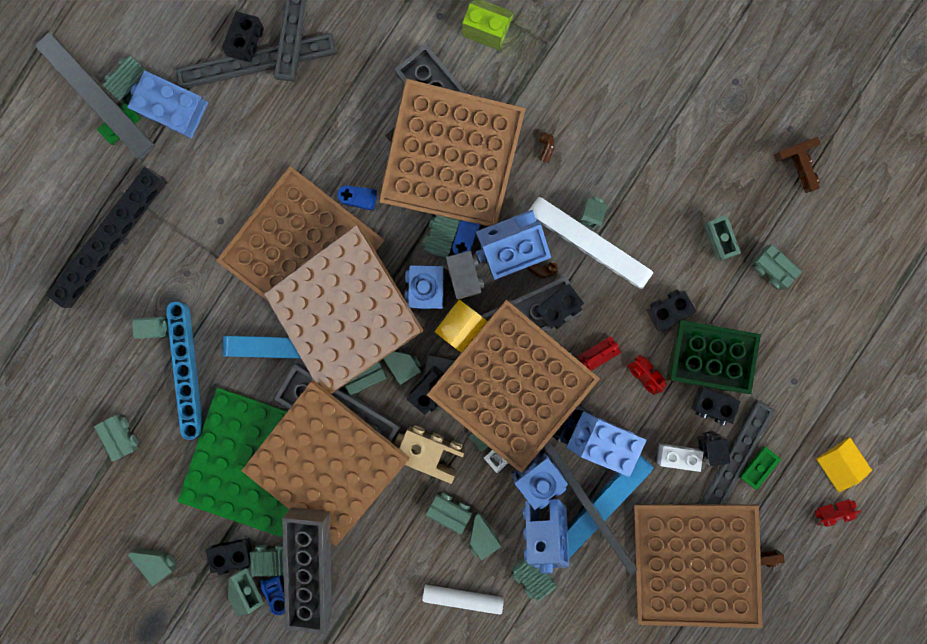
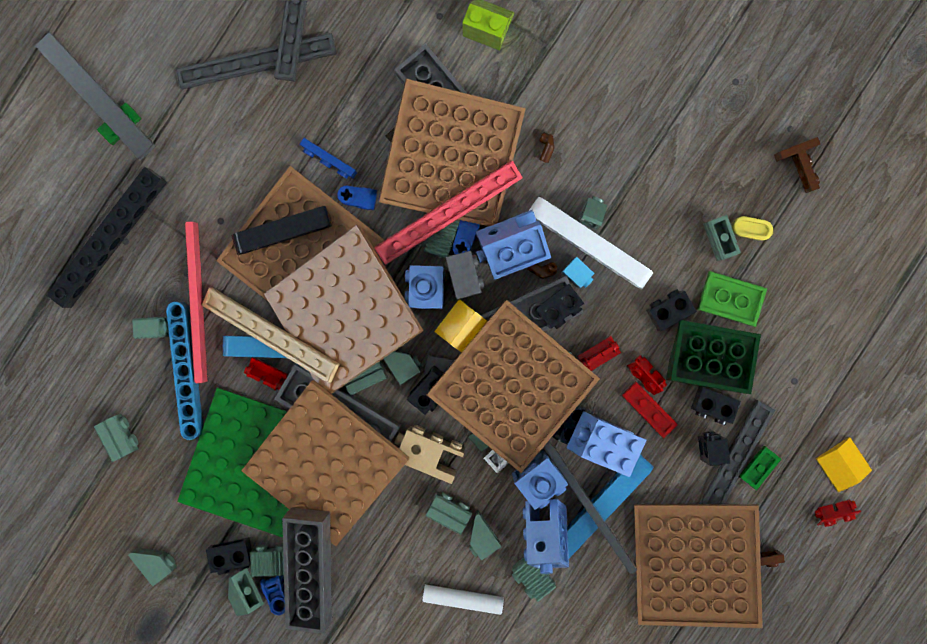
(123, 78): sand green brick -> none
(167, 104): medium blue torso -> none
(196, 301): none -> coral tile
(239, 36): black brick -> none
(261, 371): none -> red hinge
(270, 335): none -> tan tile
(281, 230): none -> black beam
(327, 159): none -> blue plate
(448, 212): none -> coral tile
(578, 273): none -> medium azure brick
(649, 409): none -> red tile
(679, 457): white brick -> none
(732, 299): none -> bright green tile
(752, 228): none -> light yellow tile
(776, 267): sand green brick -> none

